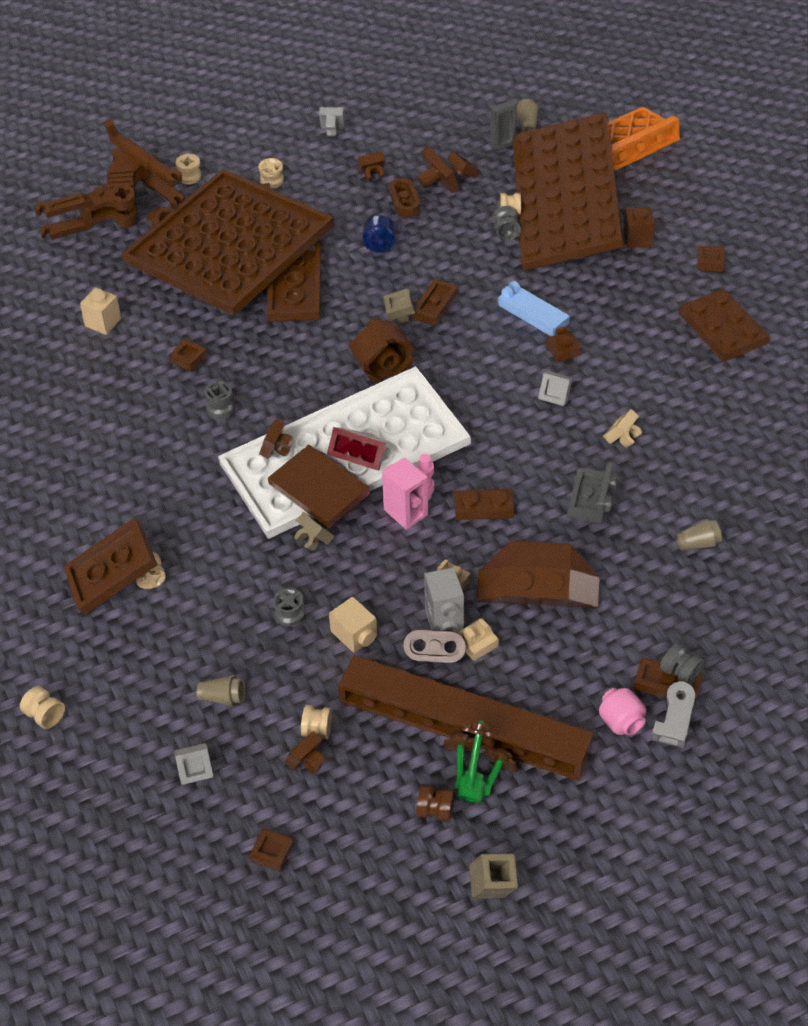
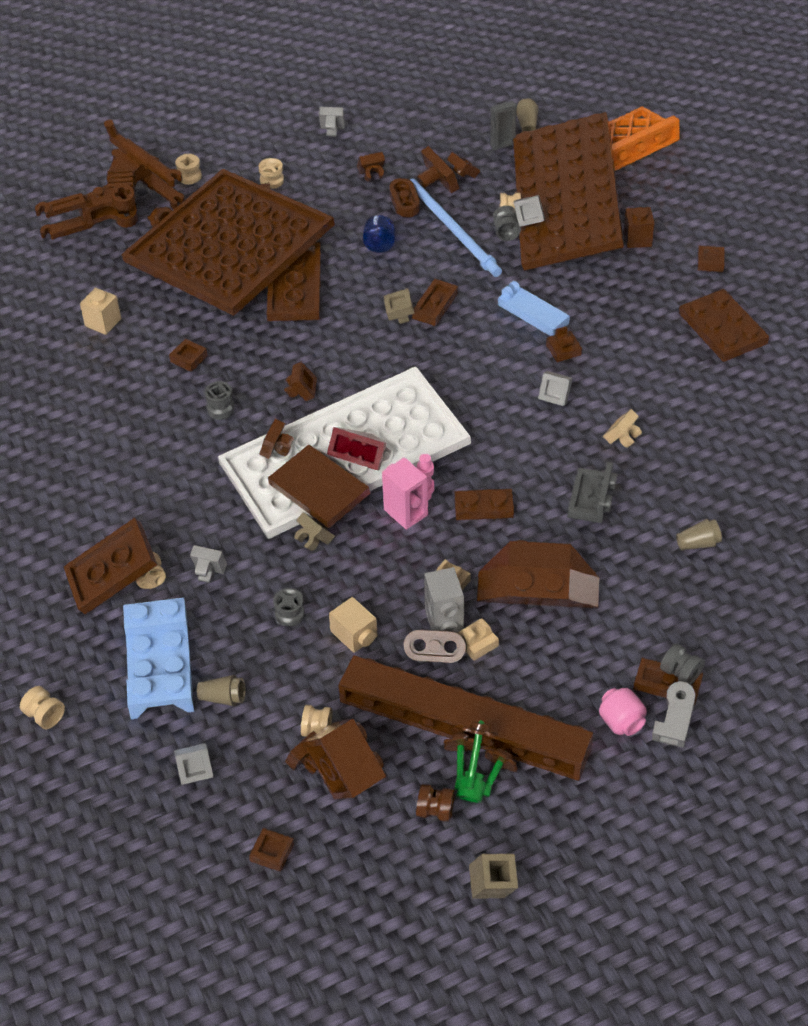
(157, 656): none -> light blue piece
(207, 562): none -> light grey tile
(301, 382): none -> reddish brown tile
(345, 758): none -> reddish brown brick
(382, 350): reddish brown brick -> none
(487, 262): none -> light blue bar
(529, 210): none -> light grey tile

